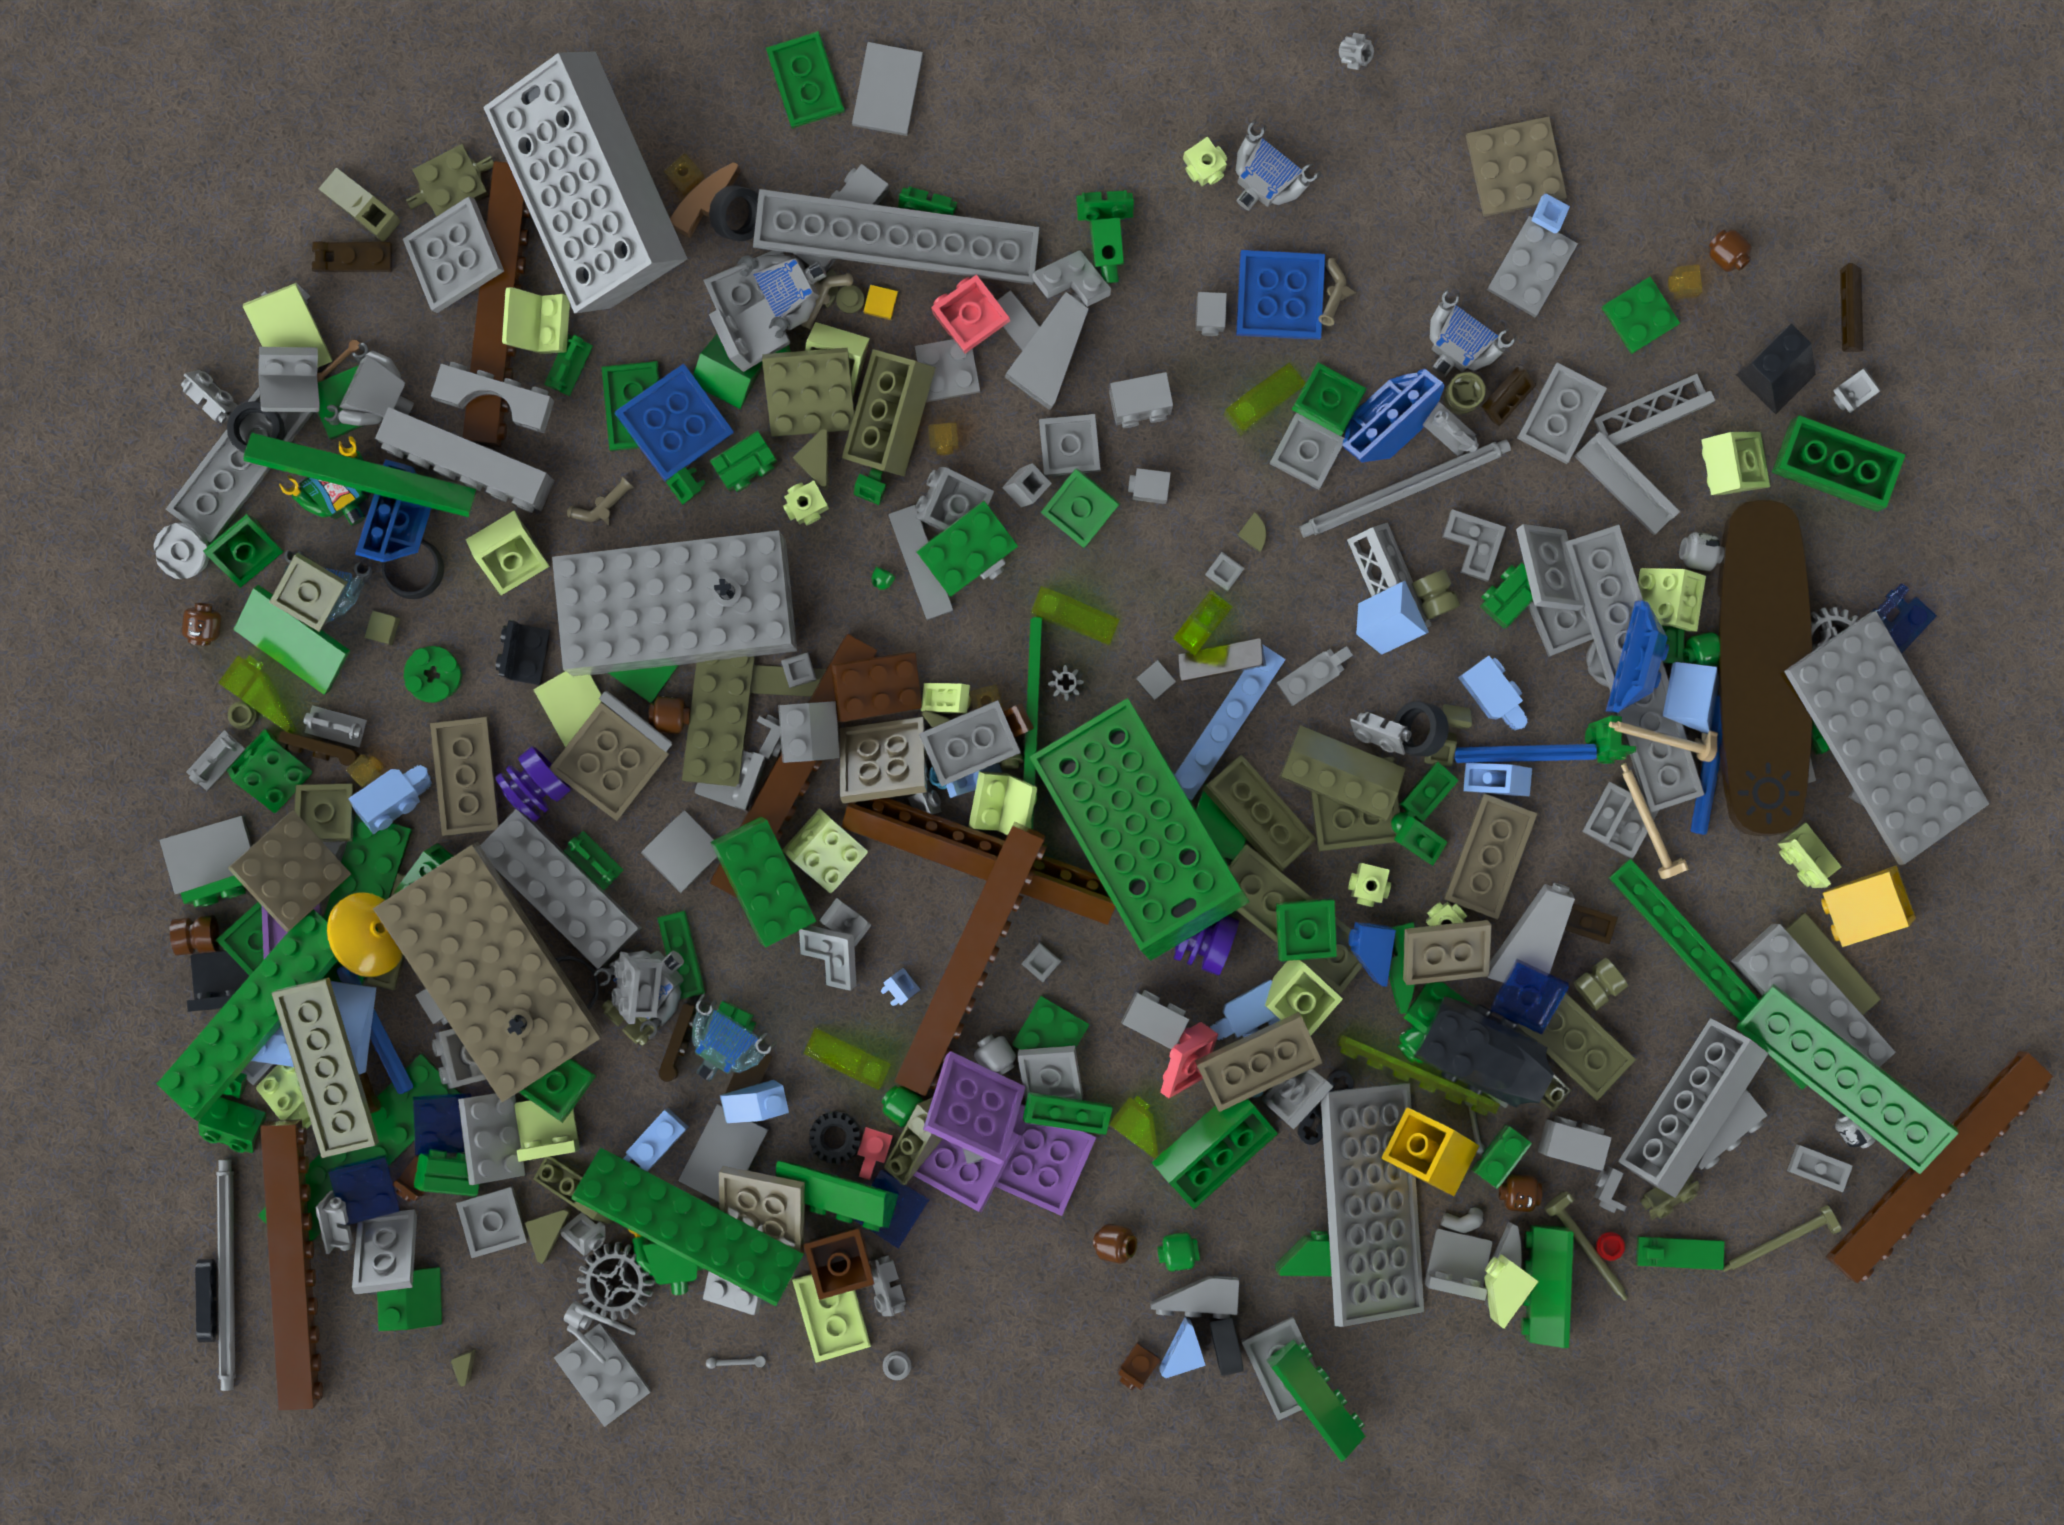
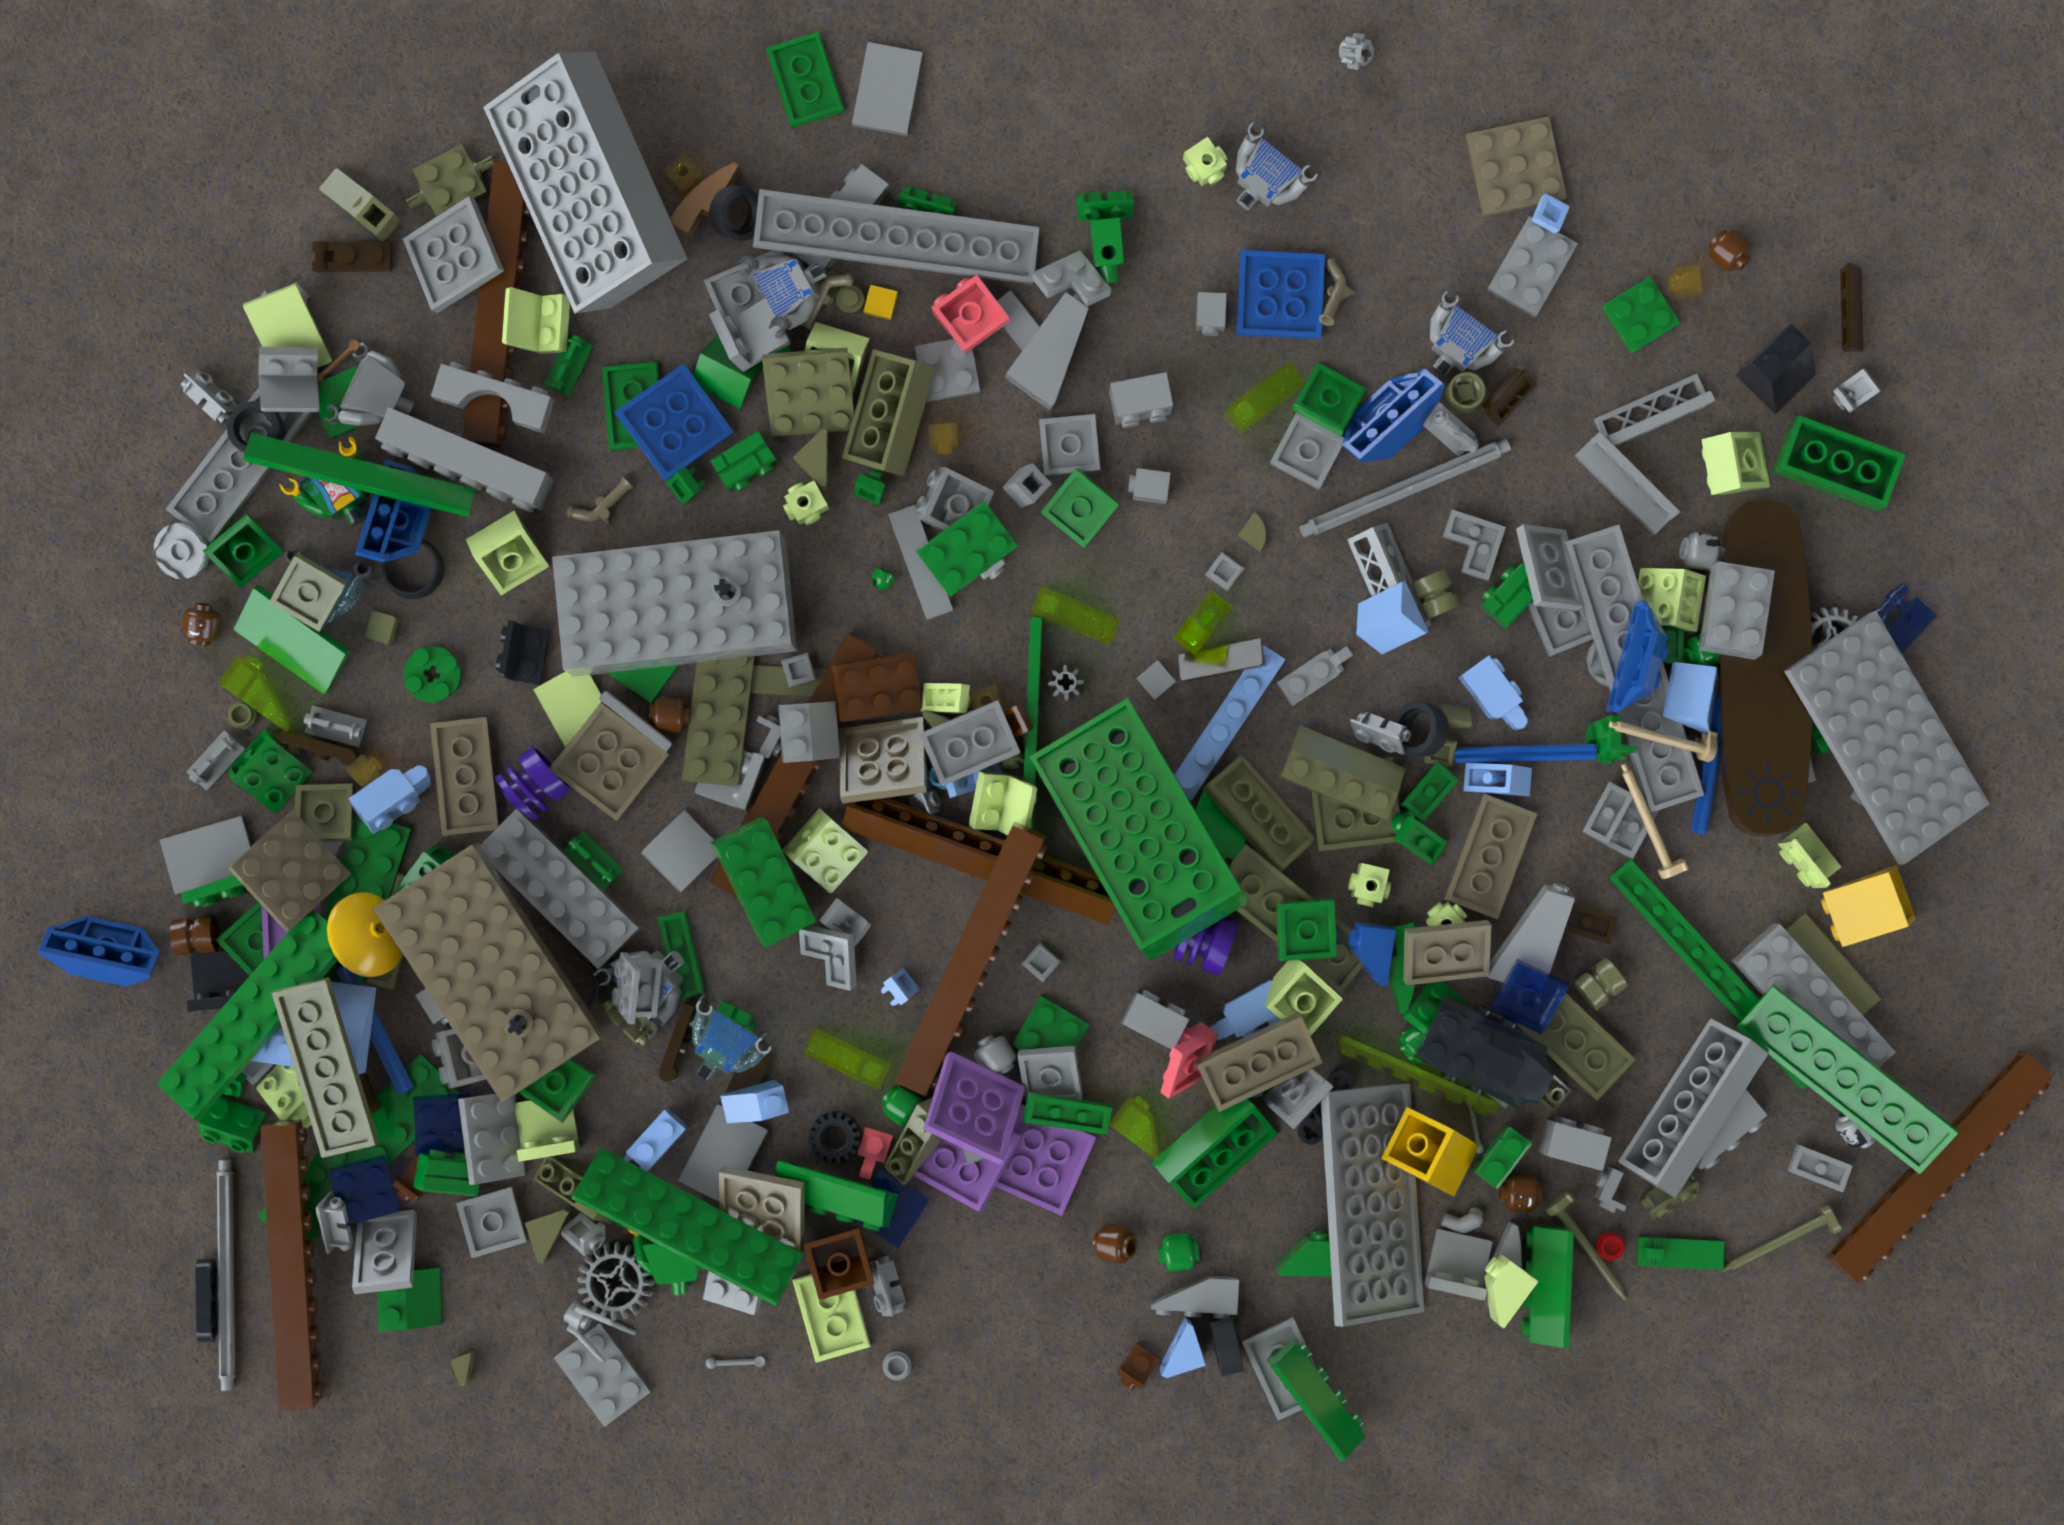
(101, 950): none -> blue wedge
(1561, 413): light grey plate -> none
(1736, 610): none -> light grey brick

